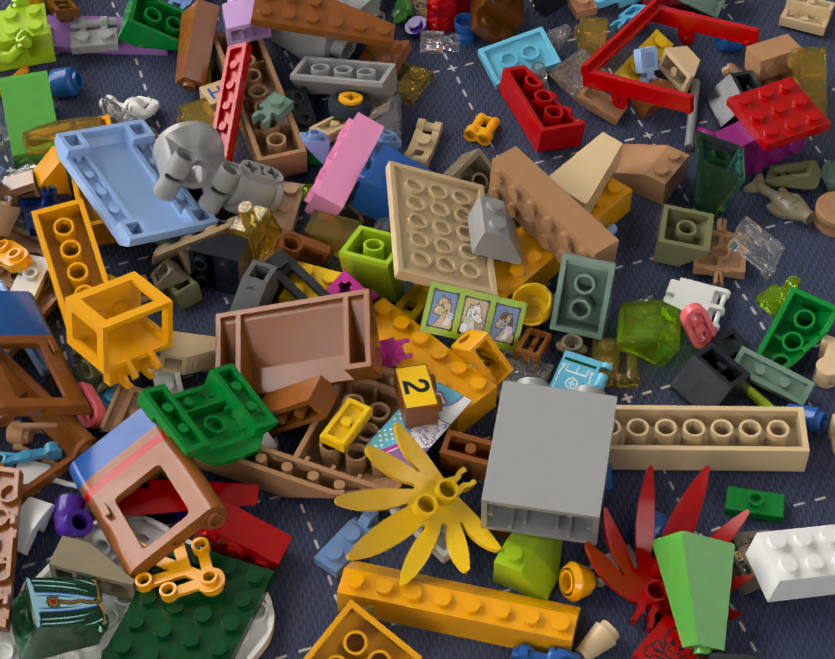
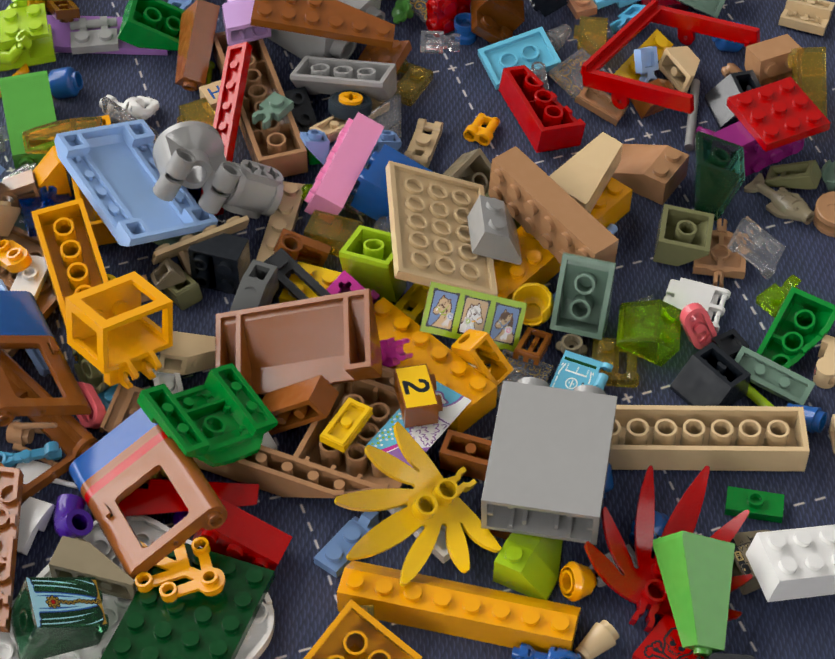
(258, 226): clear yellow torso -> none
(415, 25): plate -> none

